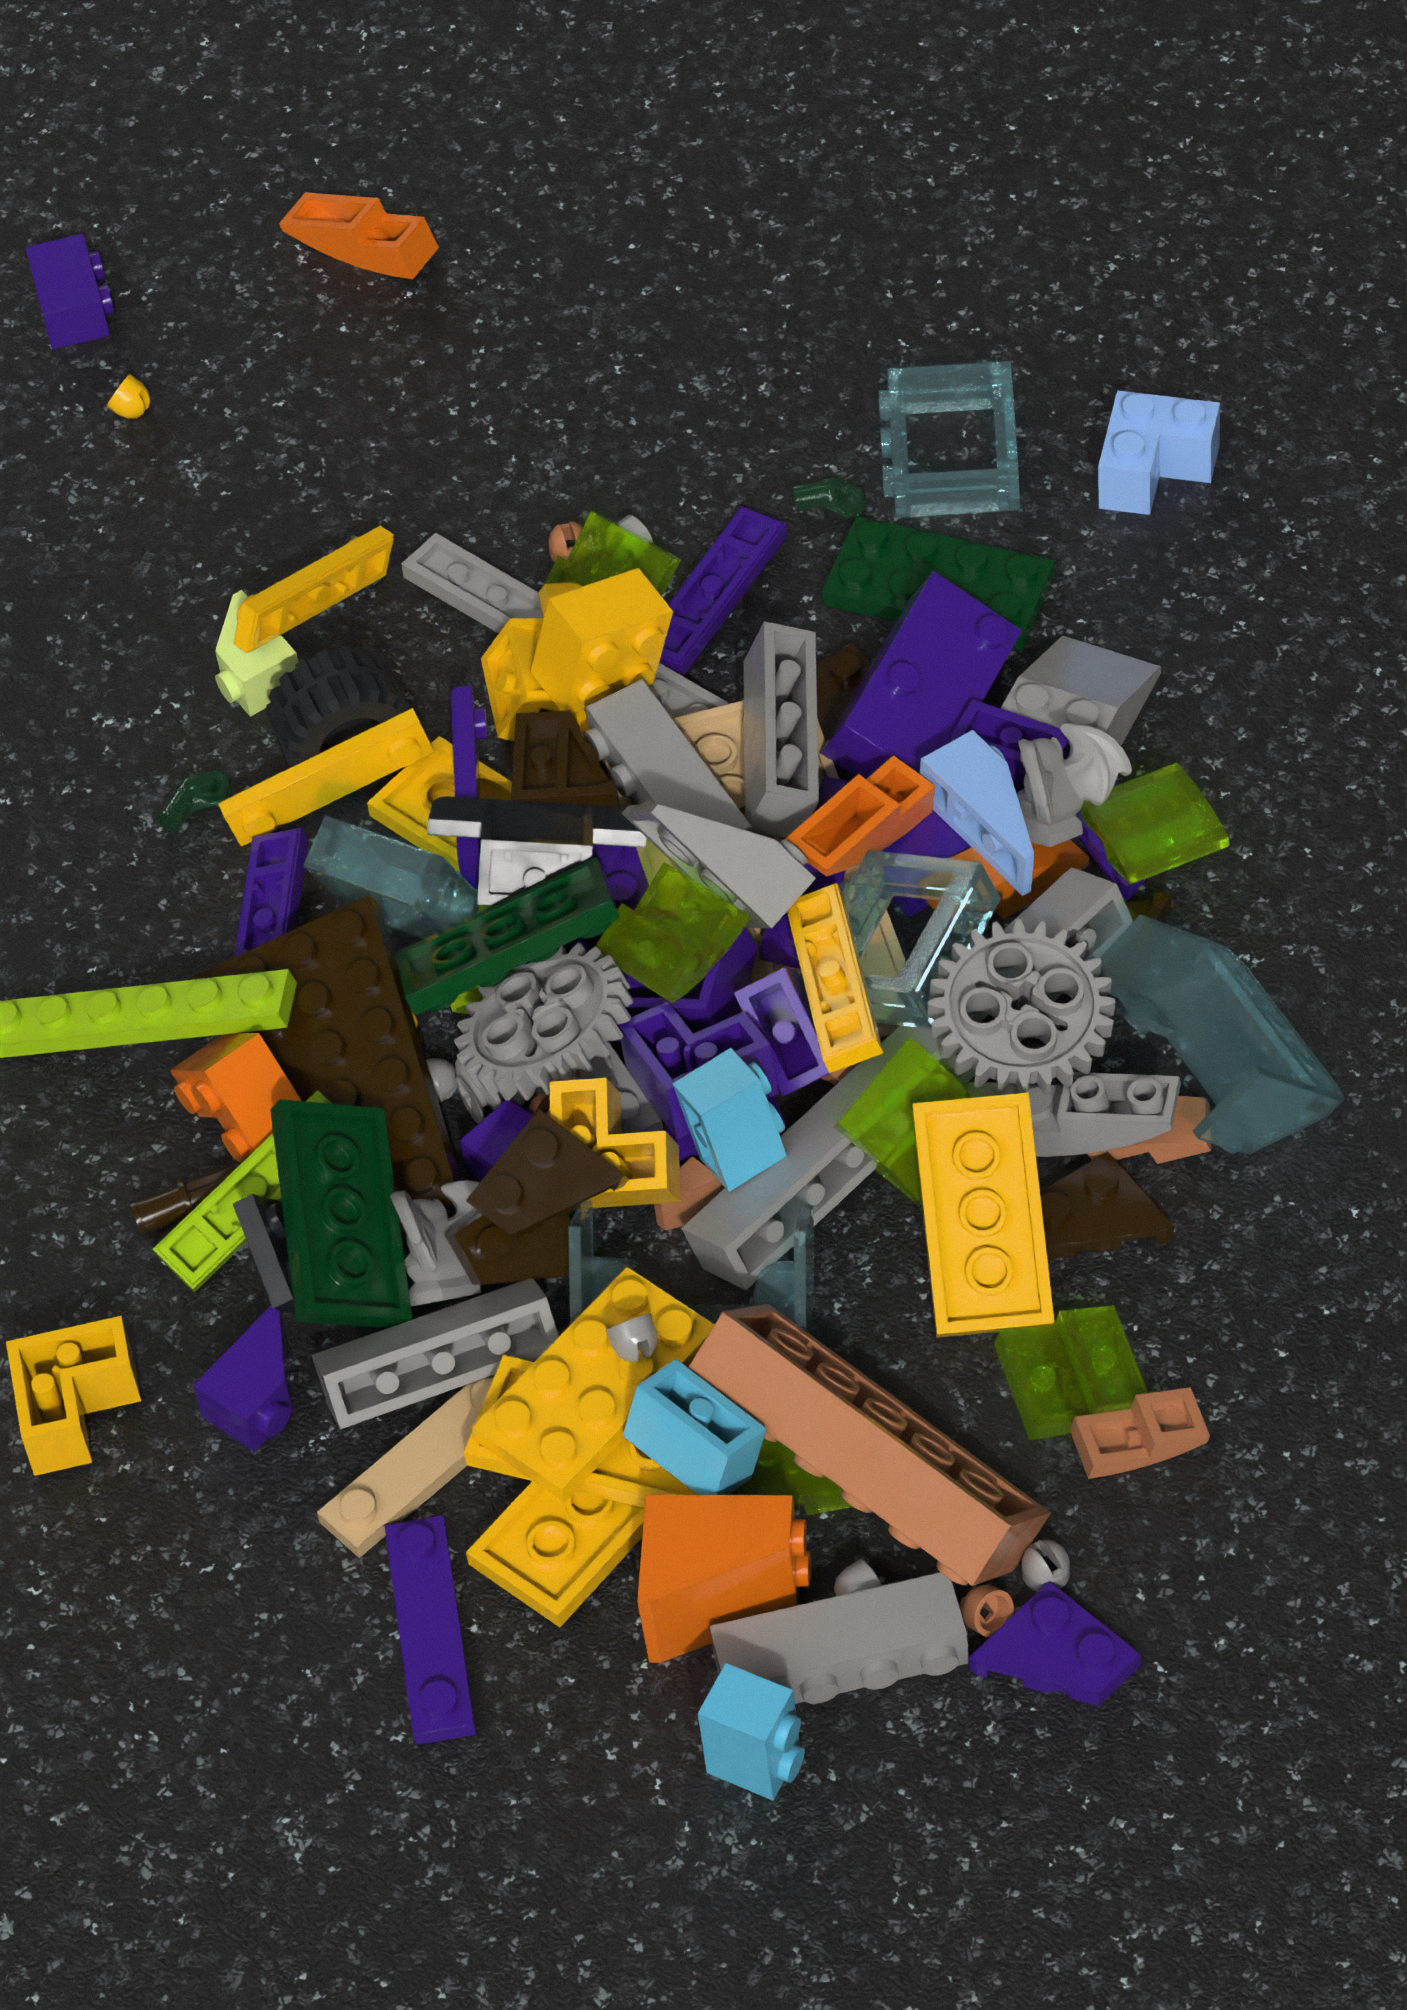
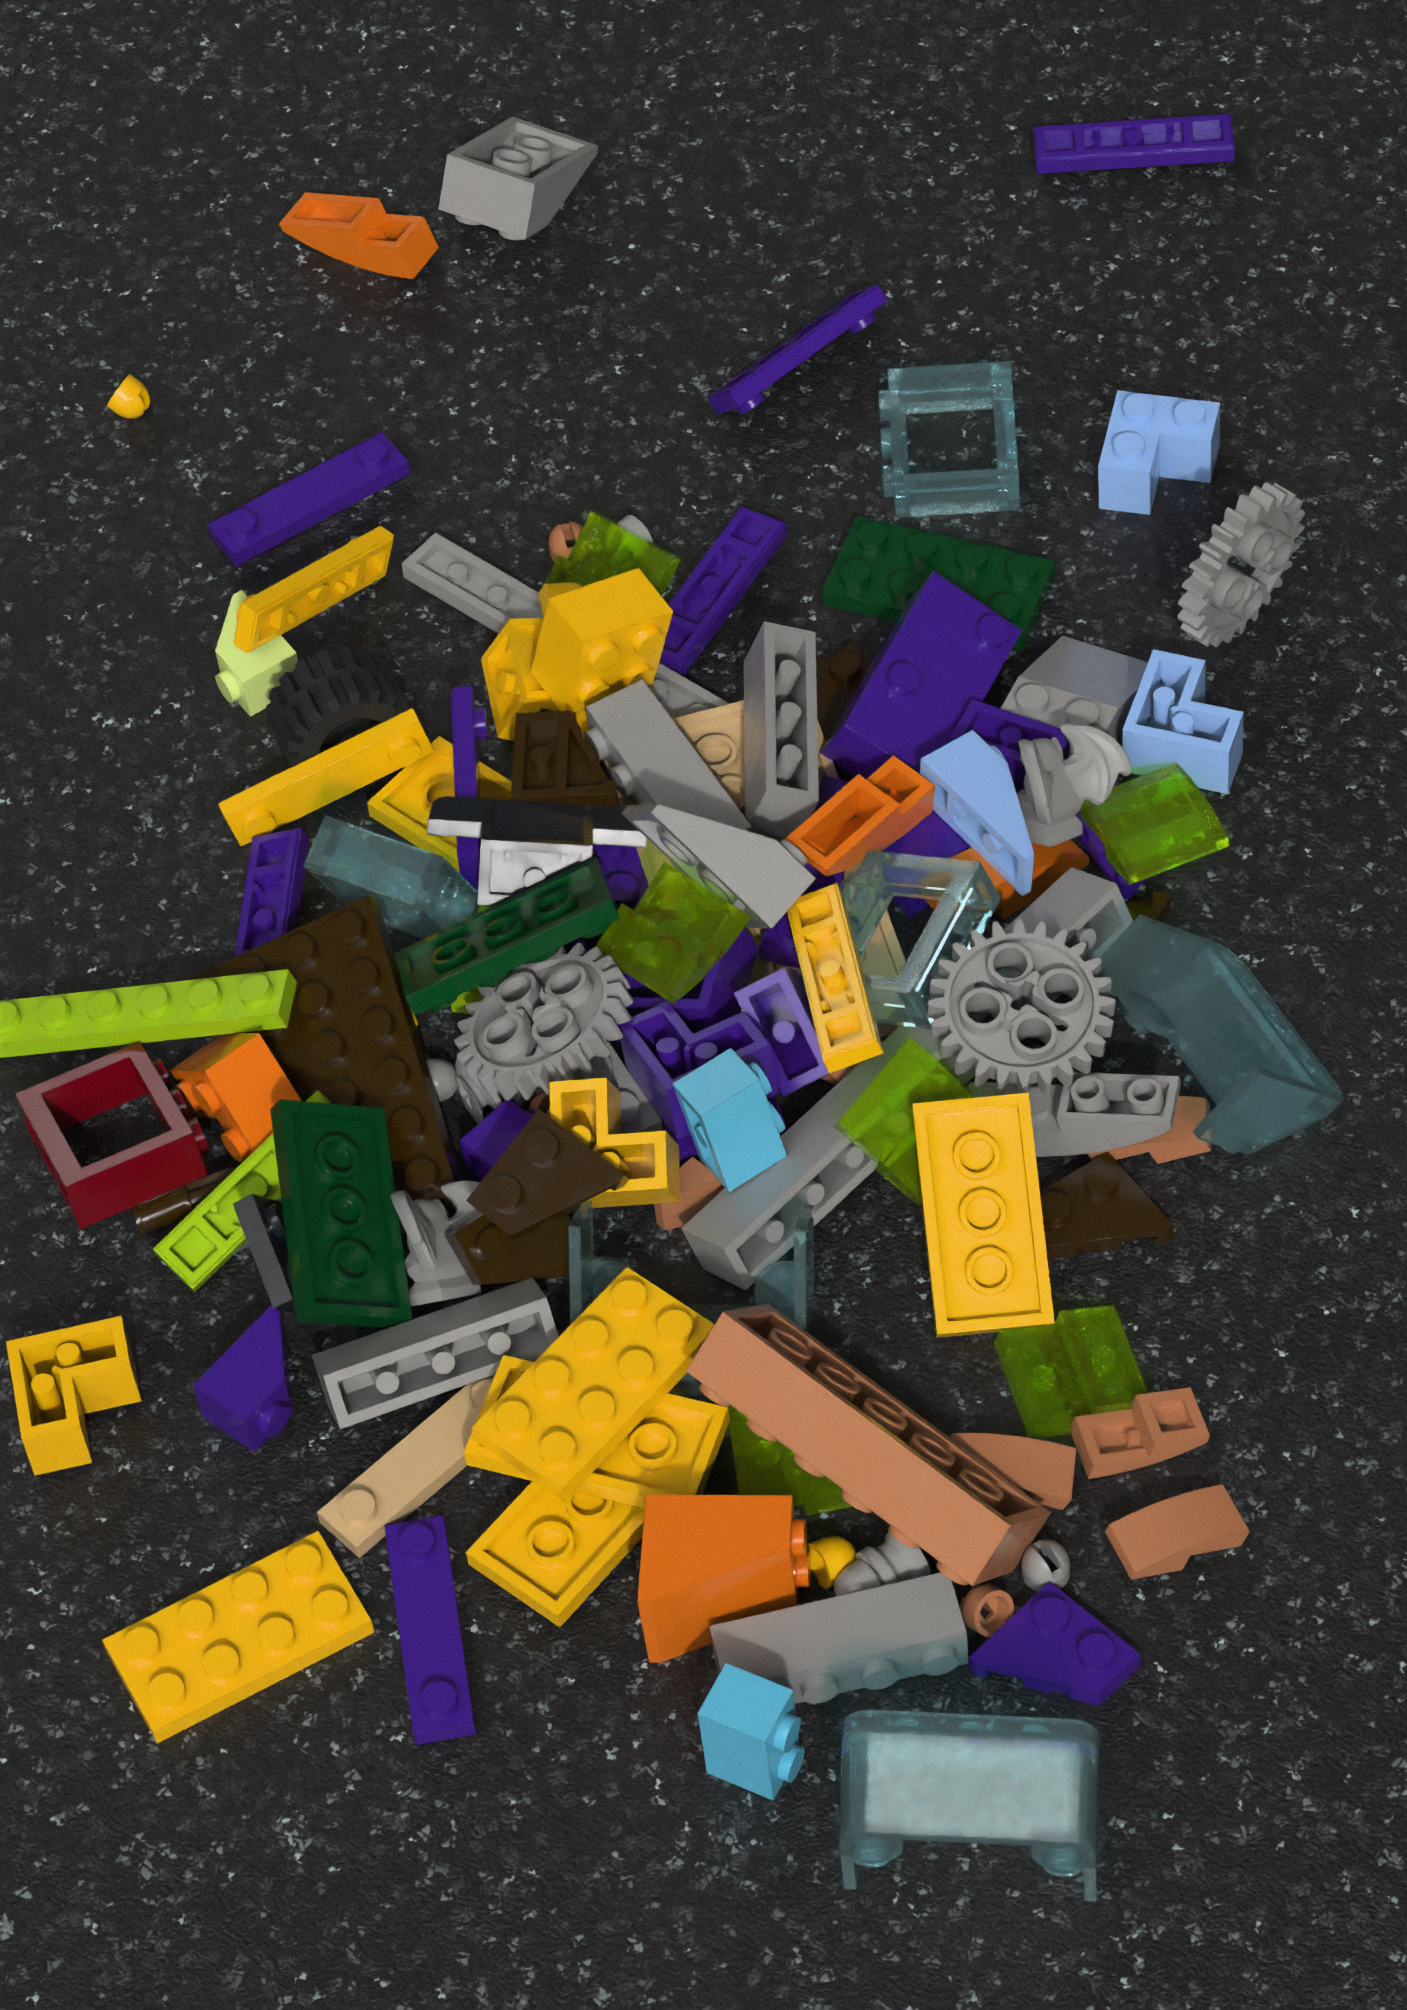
(69, 291): dark purple brick -> none
(133, 1173): none -> dark red window
(192, 795): clear green arm -> none
(238, 1636): none -> yellow plate
(308, 499): none -> dark purple plate
(513, 177): none -> light grey slope
(634, 1336): light grey hinge -> none
(694, 1431): medium azure brick -> none
(829, 1558): none -> yellow hinge
(832, 494): clear green arm -> none
(850, 314): none -> dark purple plate
(894, 1561): none -> light grey wheel
(970, 1784): none -> clear light blue windscreen
(1032, 1465): none -> nougat slope
(1134, 143): none -> dark purple plate
(1170, 1531): none -> nougat slope
(1175, 724): none -> light blue brick
(1258, 533): none -> light grey gear

